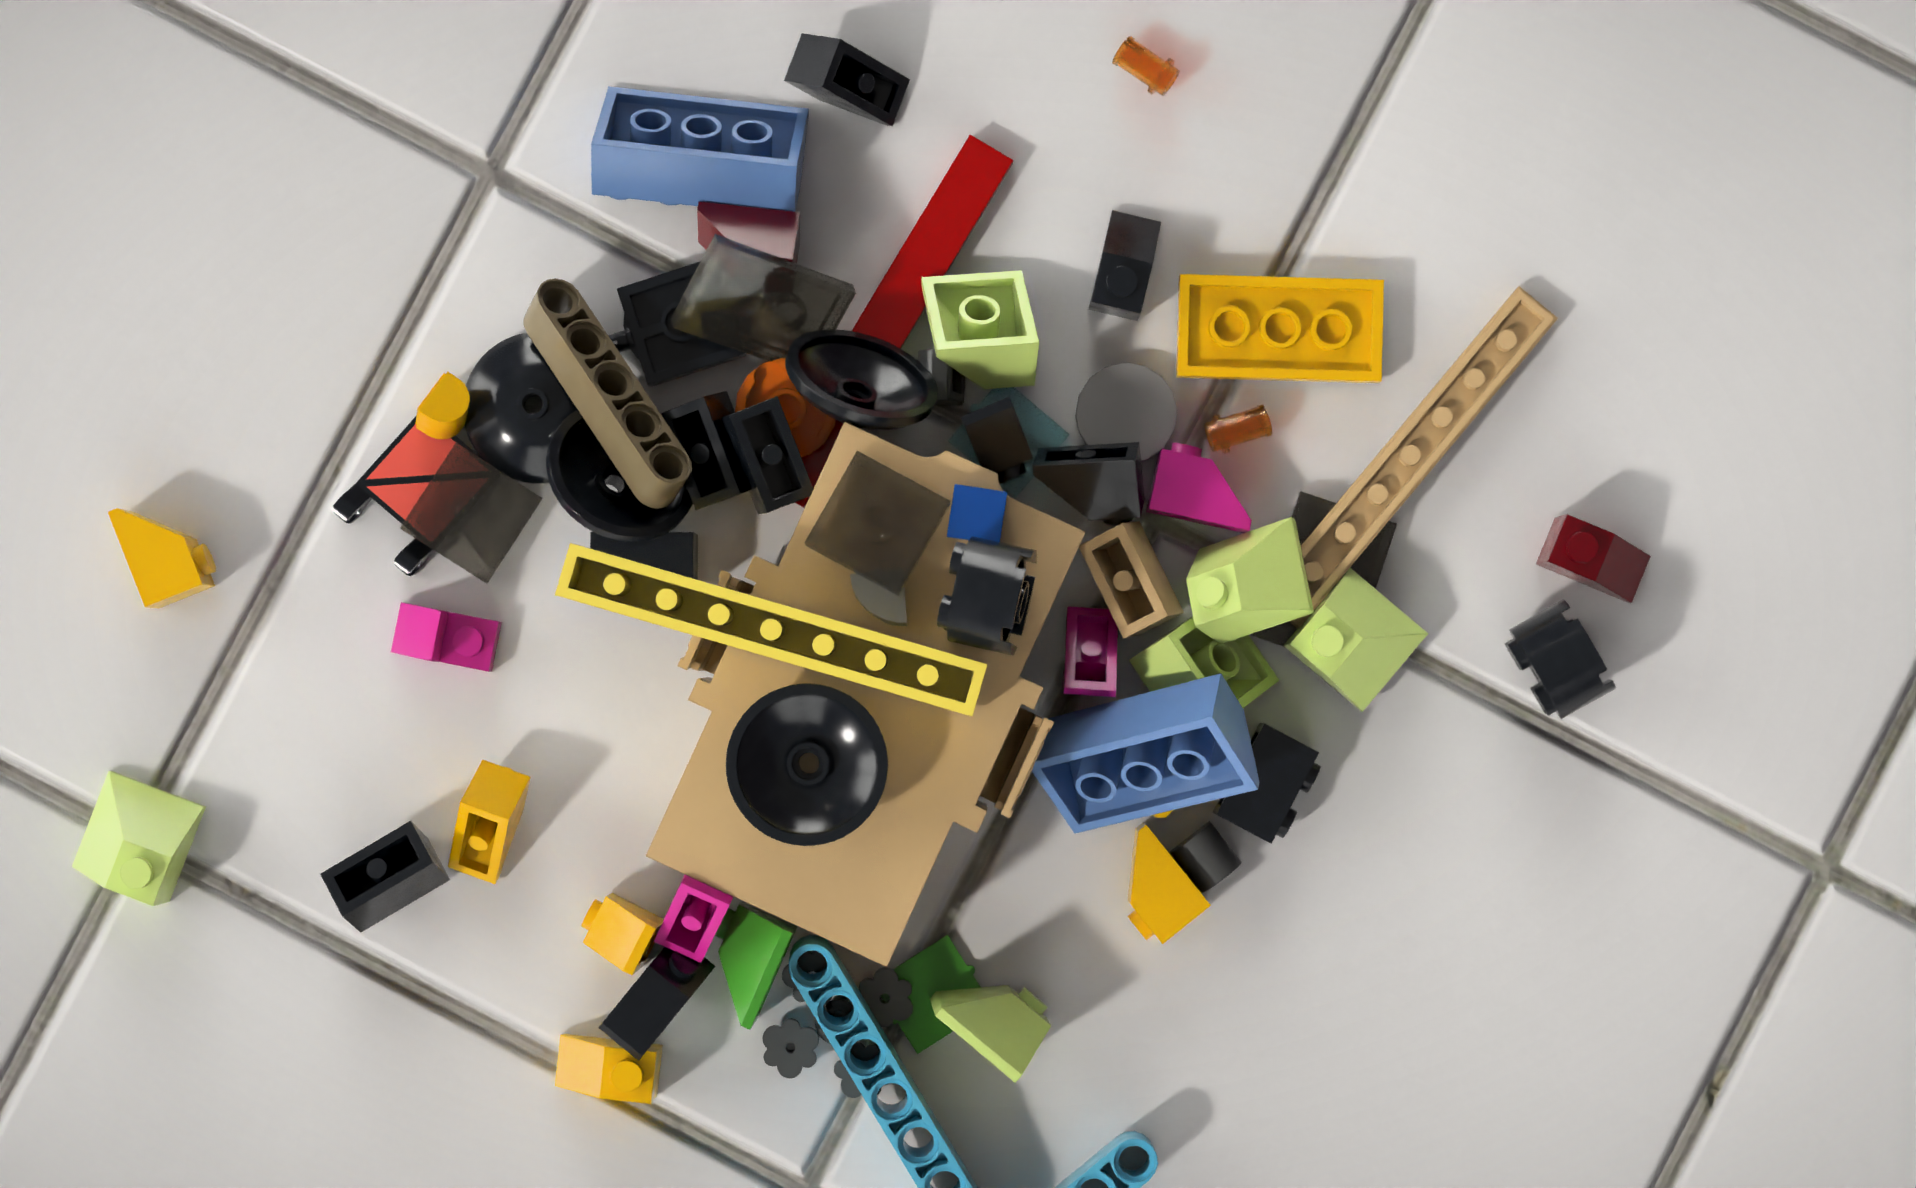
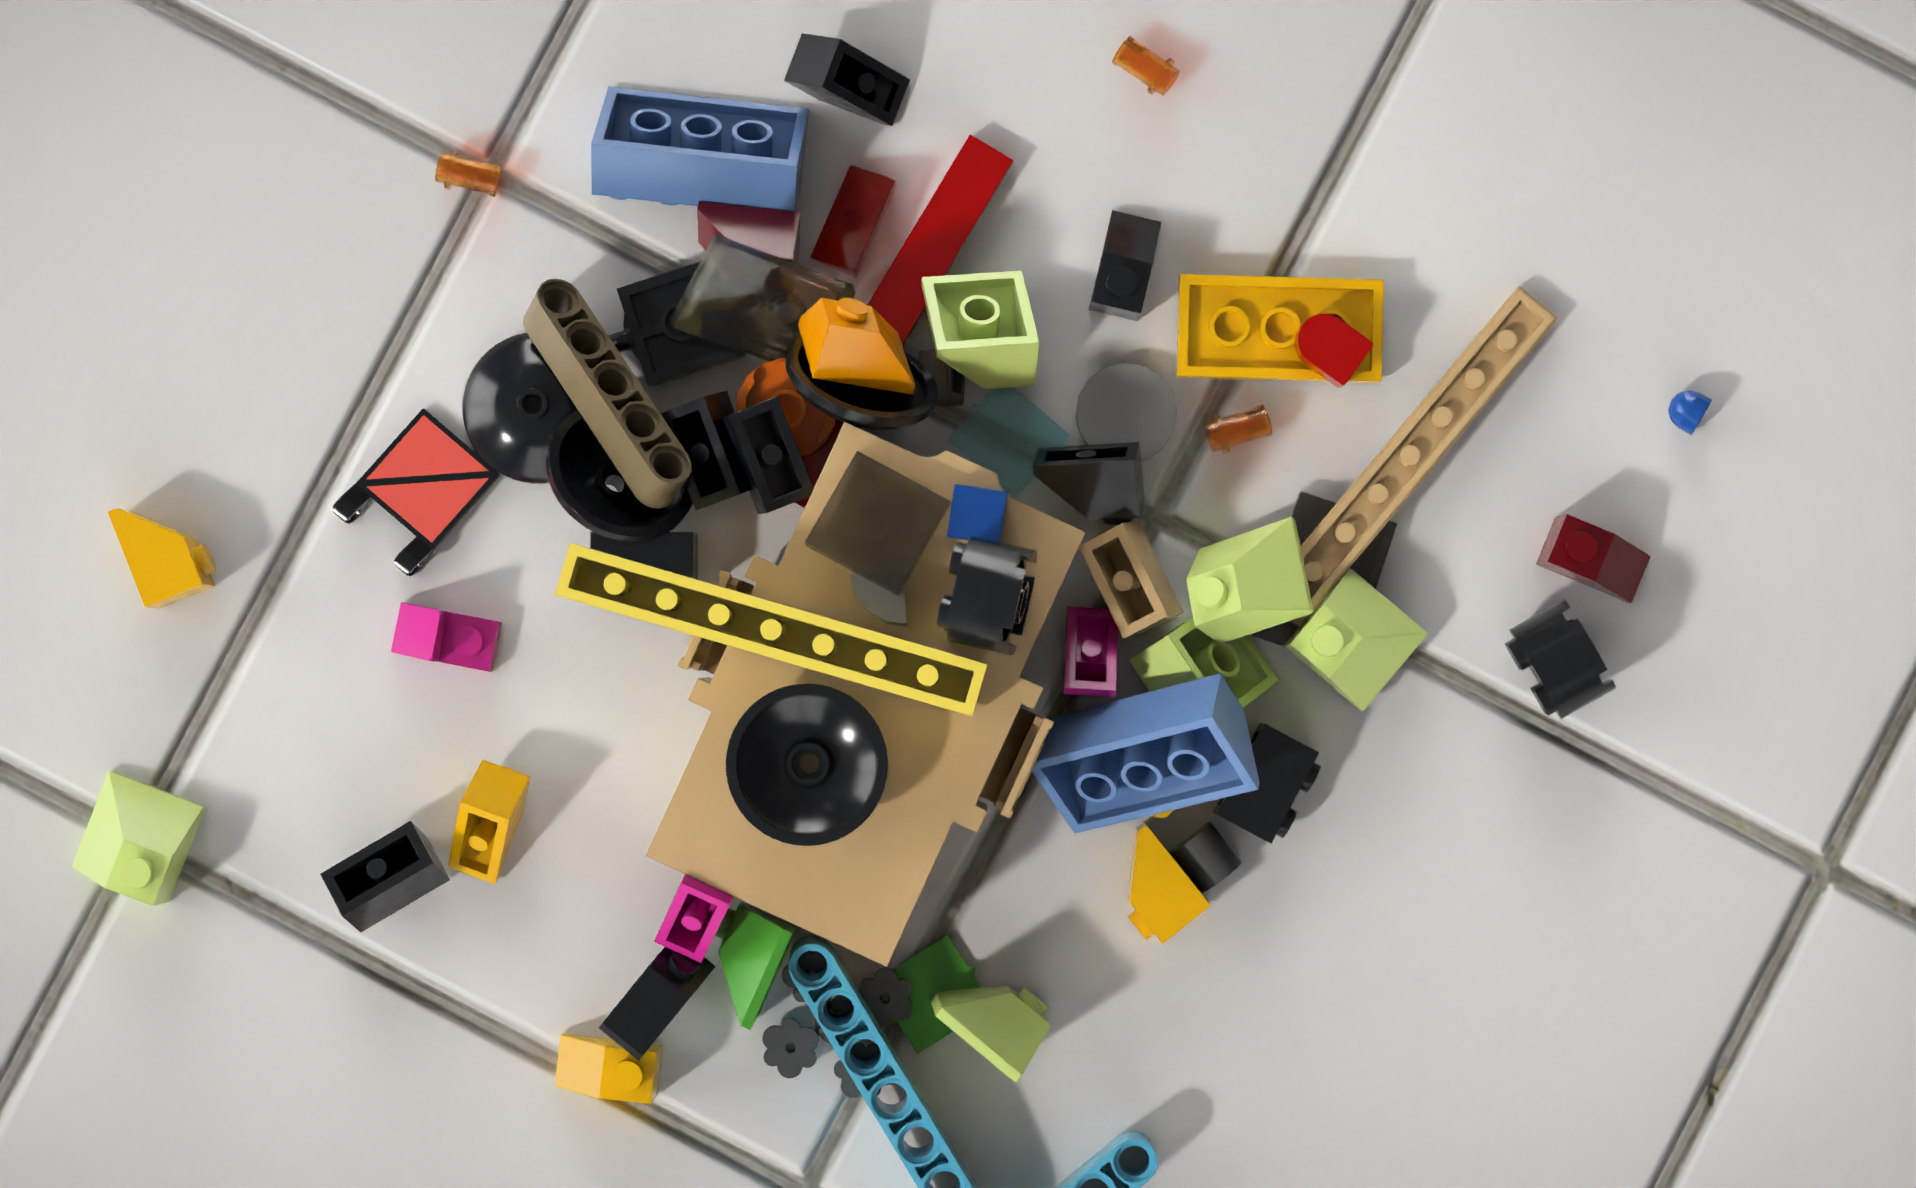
(444, 408): yellow brick -> none
(468, 173): none -> clear orange pin
(471, 513): clear smoke tile -> none
(621, 932): yellow slope -> none
(854, 220): none -> clear red slope
(854, 346): none -> light orange slope
(998, 440): black slope -> none
(1194, 491): dark pink slope -> none
(1331, 348): none -> red piece
(1688, 409): none -> blue hinge

